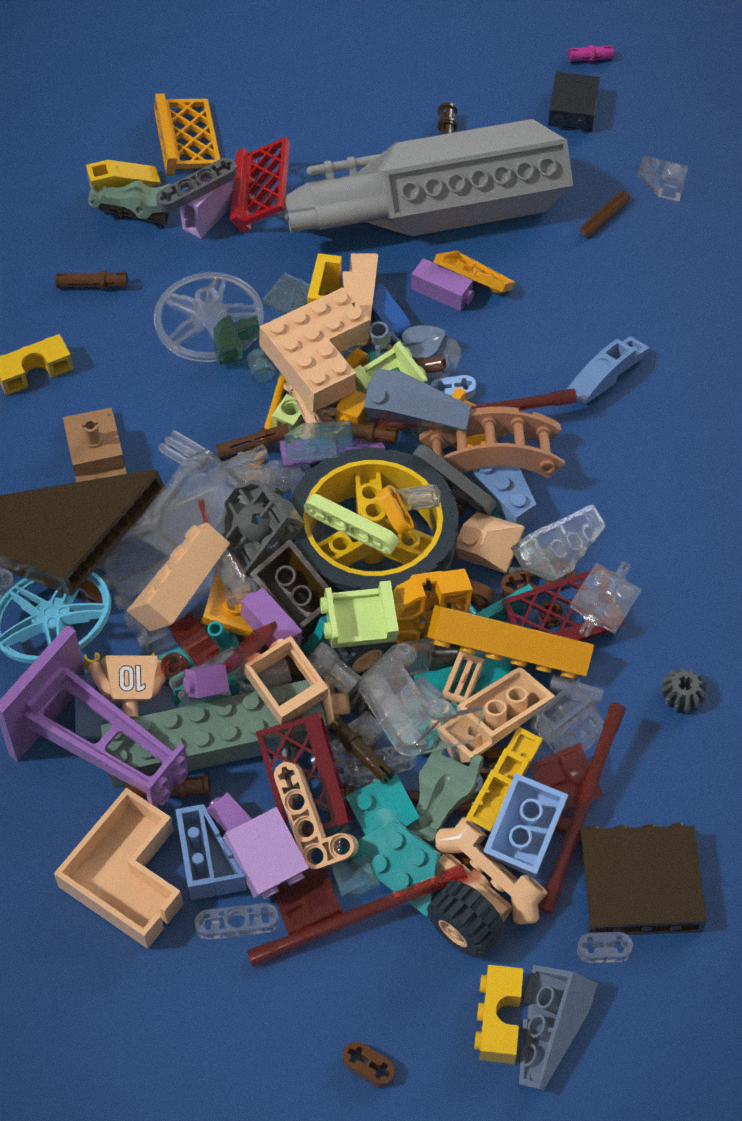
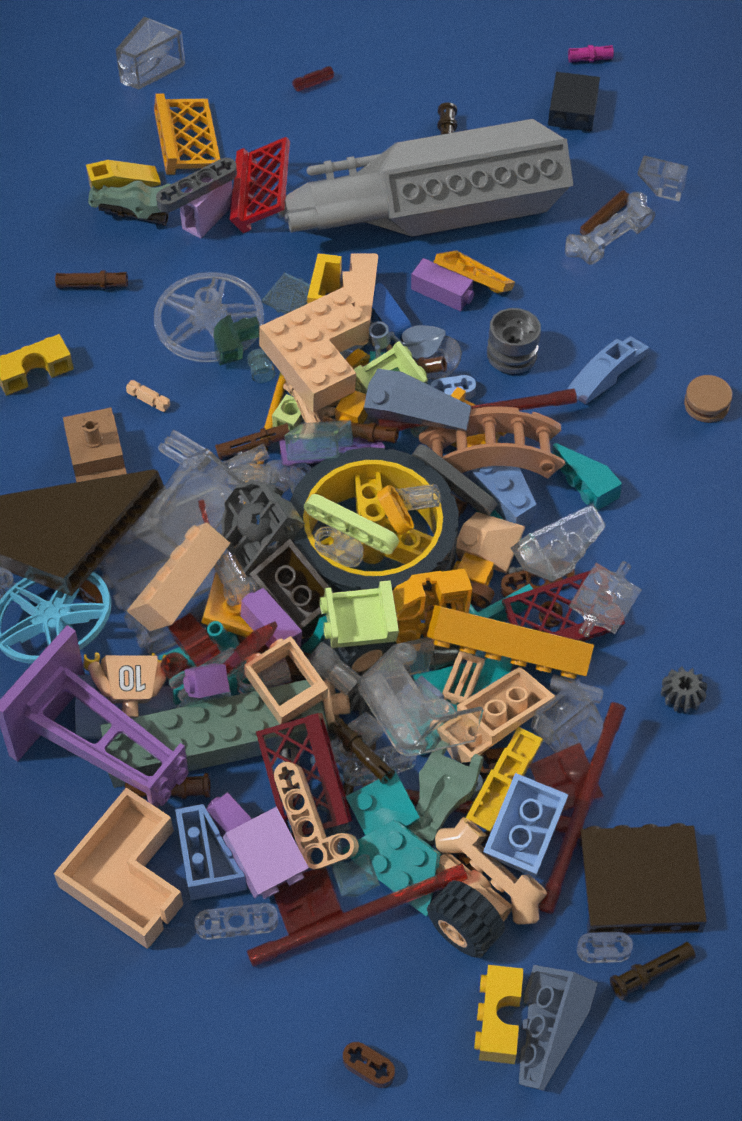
(148, 395): none -> light nougat axle
(149, 53): none -> clear slope
(313, 78): none -> clear red axle
(343, 550): none -> clear piece
(476, 568): none -> light orange brick
(513, 340): none -> flat silver wheel
(591, 478): none -> teal slope
(592, 246): none -> clear plate
(639, 974): none -> dark brown pin
(708, 398): none -> medium nougat head

